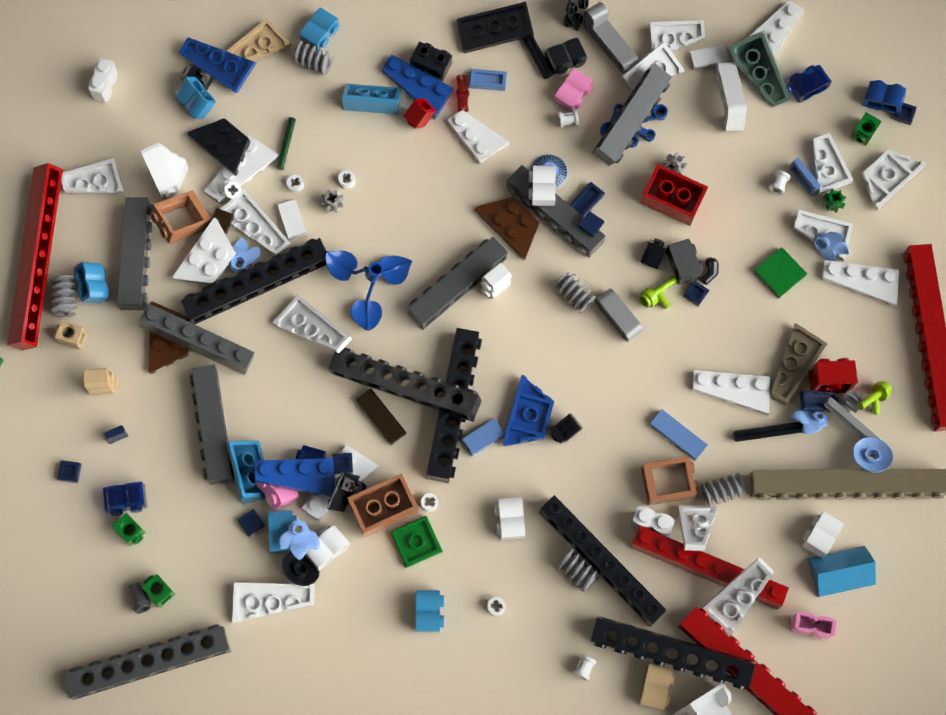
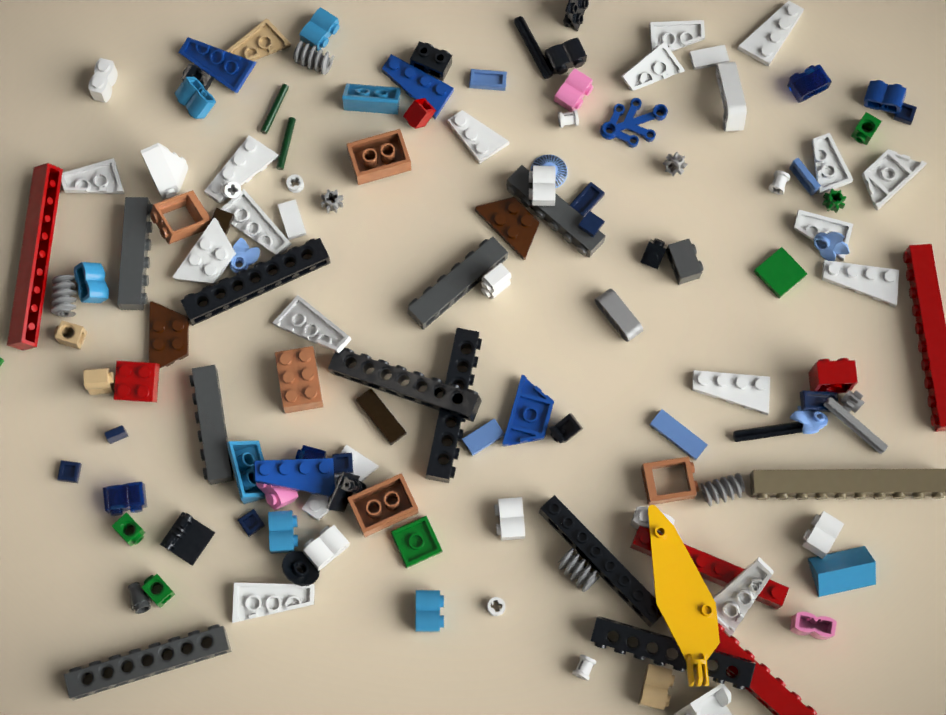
(136, 381): none -> red brick
(187, 538): none -> black hinge
(196, 339): dark grey brick -> none
(222, 142): black wing -> none
(274, 109): none -> dark green bar
(299, 379): none -> nougat brick
(299, 542): light blue plate -> none
(346, 173): white bush -> none
(379, 156): none -> nougat brick
(395, 271): blue plant -> none
(428, 508): white bush -> none
(462, 93): clear red pin -> none
(495, 27): black tile -> none
(574, 292): light grey piece -> none
(608, 38): light grey beam -> none
(632, 114): brick -> none
(650, 297): lime piece -> none
(673, 194): red brick -> none
(683, 598): none -> yellow wing
(696, 293): dark blue tile -> none
(696, 525): white wing -> none
(713, 270): black arm -> none
(759, 63): sand green wedge -> none
(797, 361): dark tan wing -> none
(875, 448): light blue dish -> none
(879, 392): lime piece -> none

